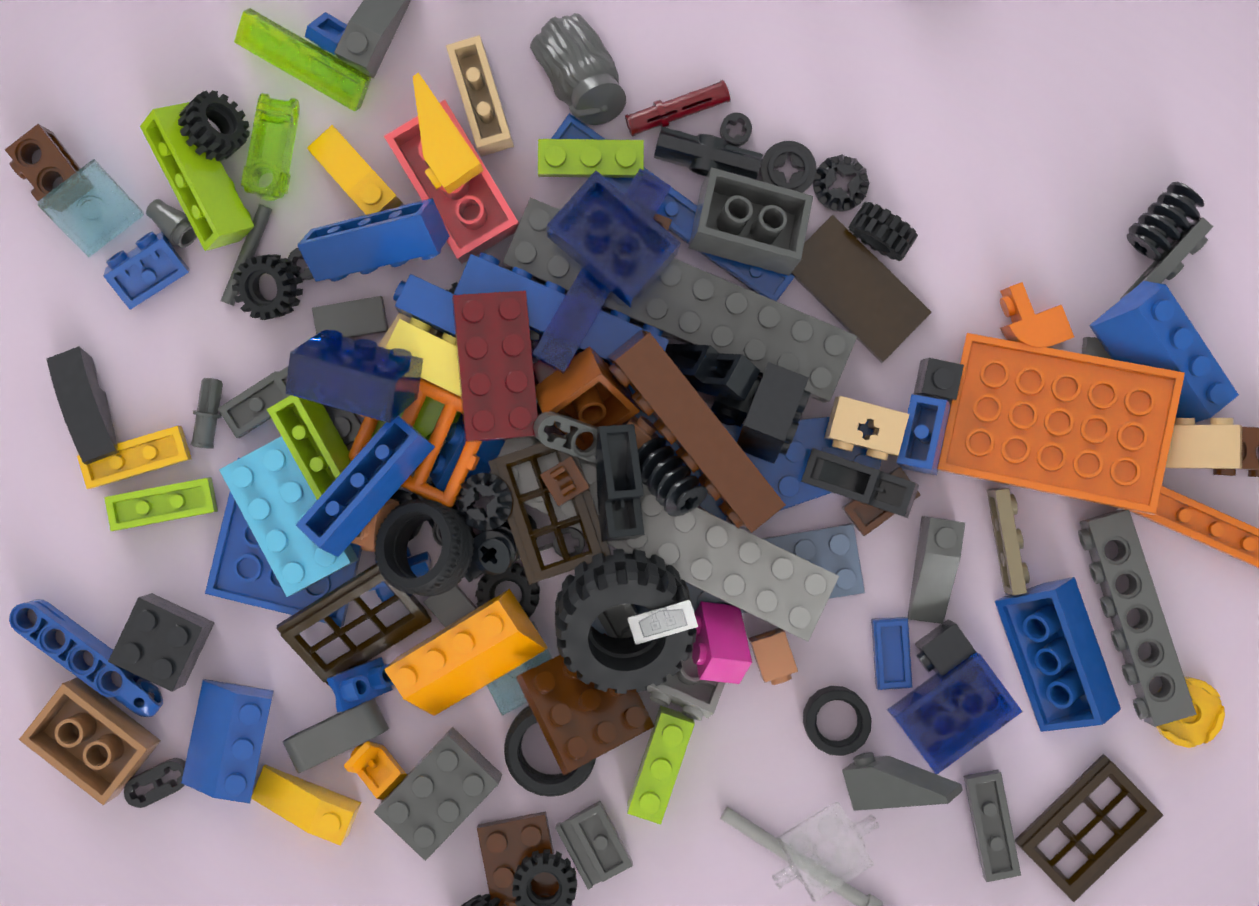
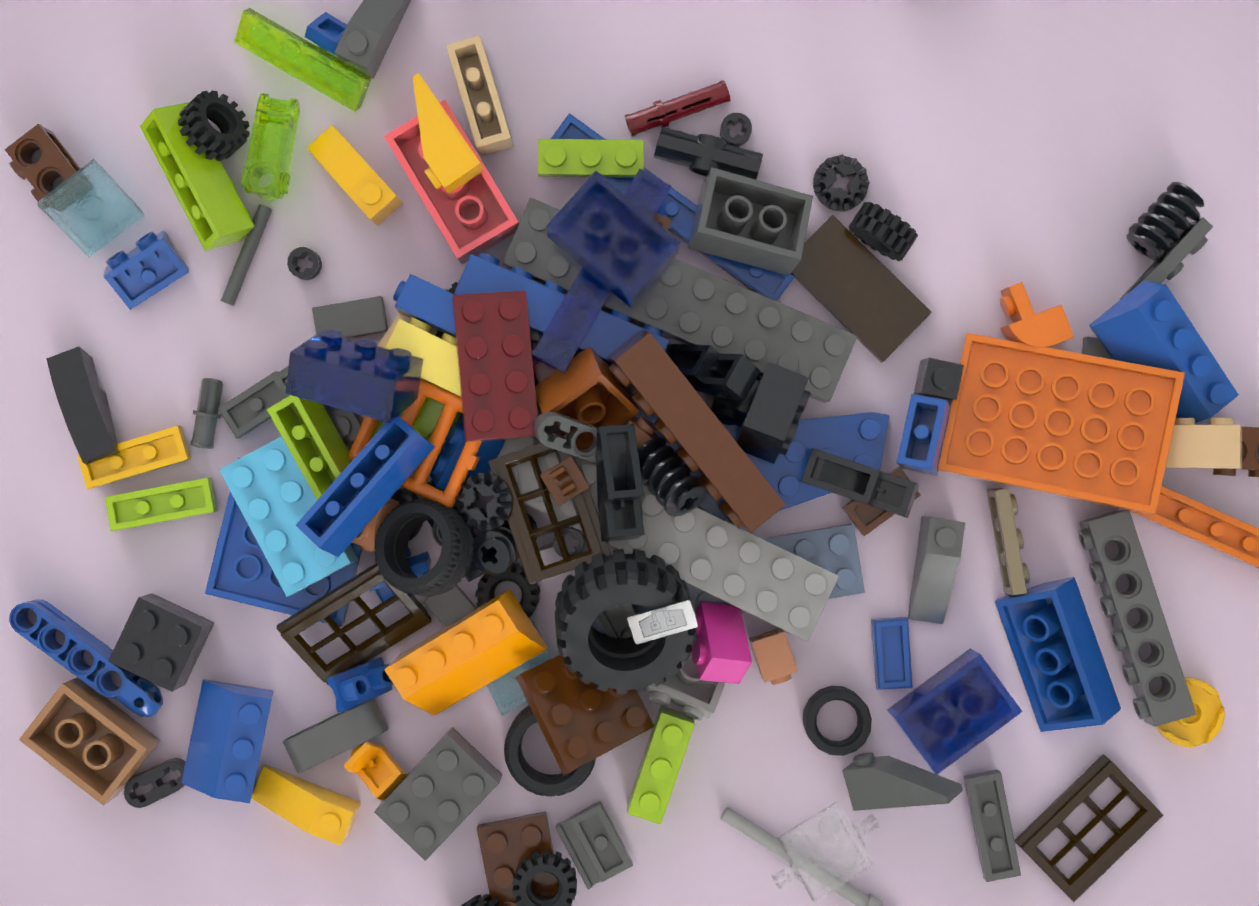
(171, 223): dark grey cone -> none
(250, 292): black tyre -> none
(374, 241): blue brick -> none
(579, 69): dark grey hair -> none
(800, 158): black gear -> none
(887, 425): tan brick -> none
(944, 648): black brick -> none

